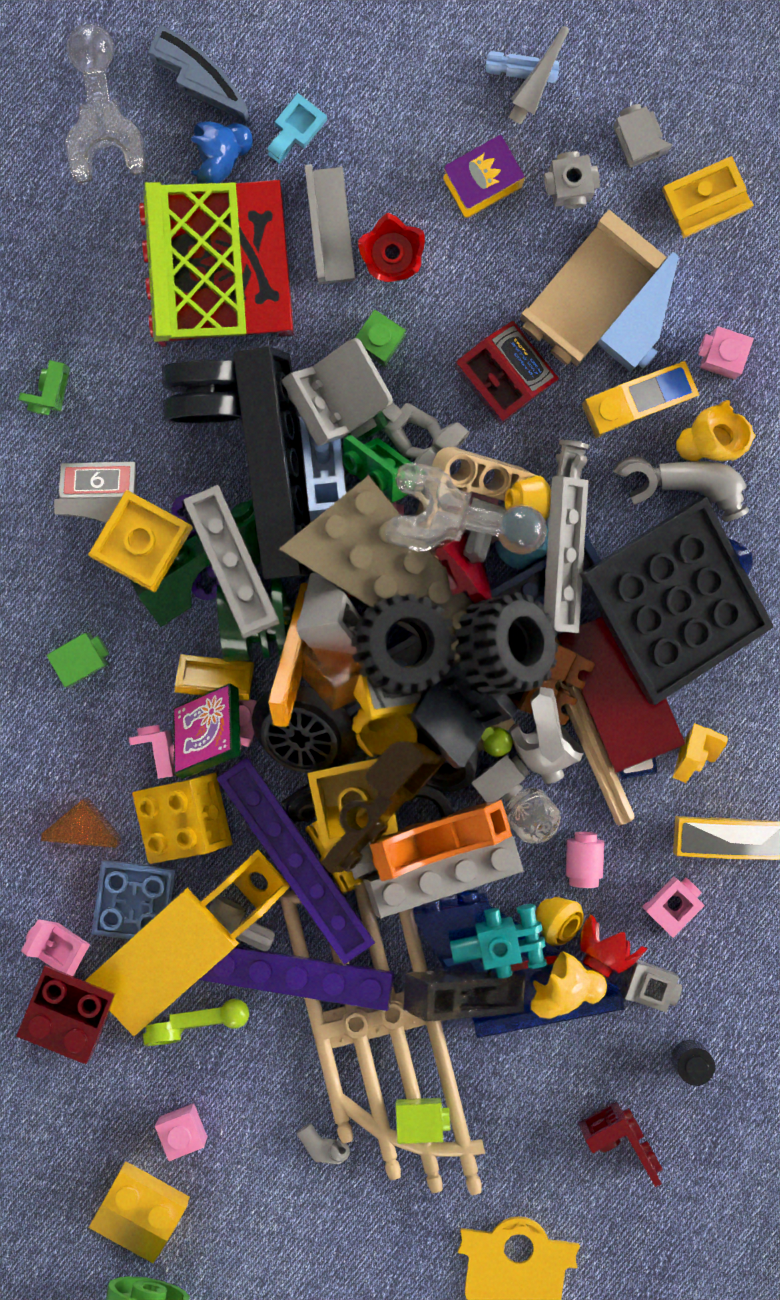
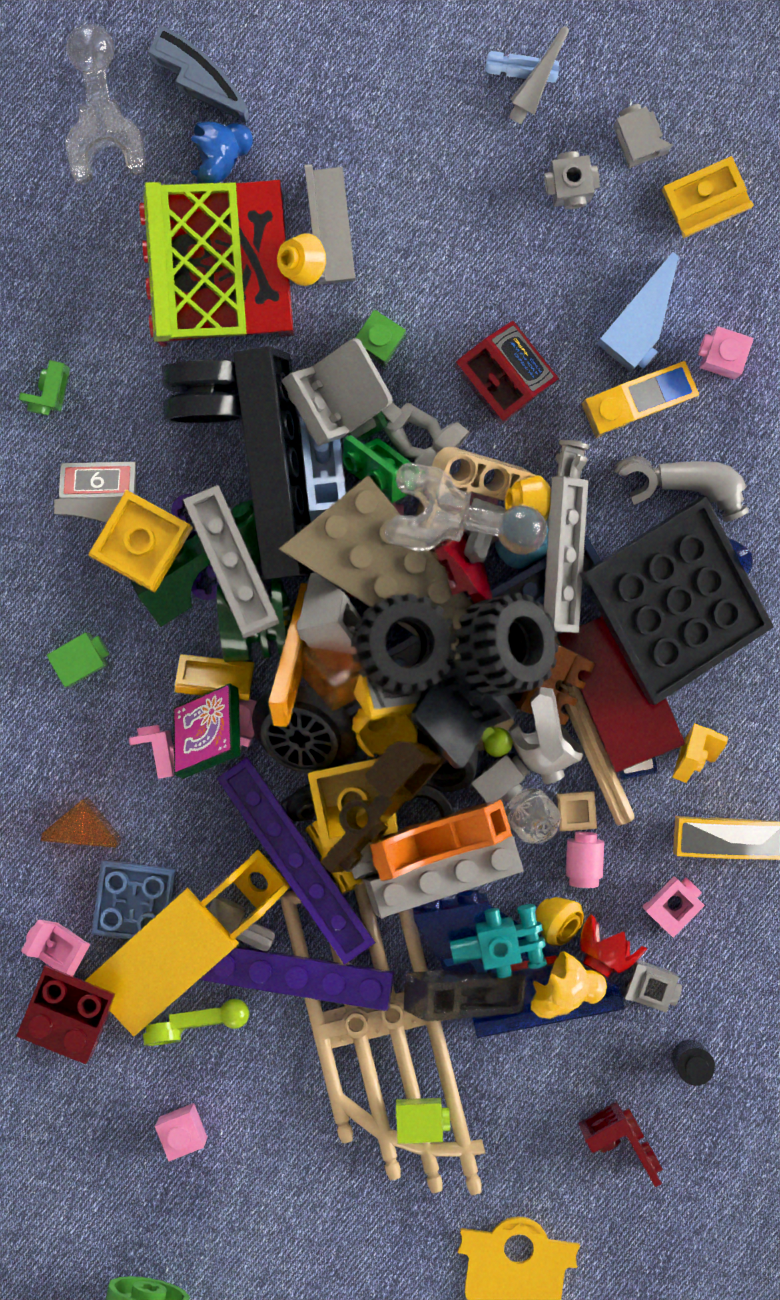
(139, 1212): yellow slope -> none
(182, 819): yellow bracket -> none
(297, 124): medium azure plate -> none
(302, 259): none -> yellow cone
(322, 1149): light grey arm -> none
(392, 233): red piece -> none
(483, 176): dark purple piece -> none
(577, 810): none -> tan tile
(592, 289): tan panel -> none
(716, 435): yellow piece -> none

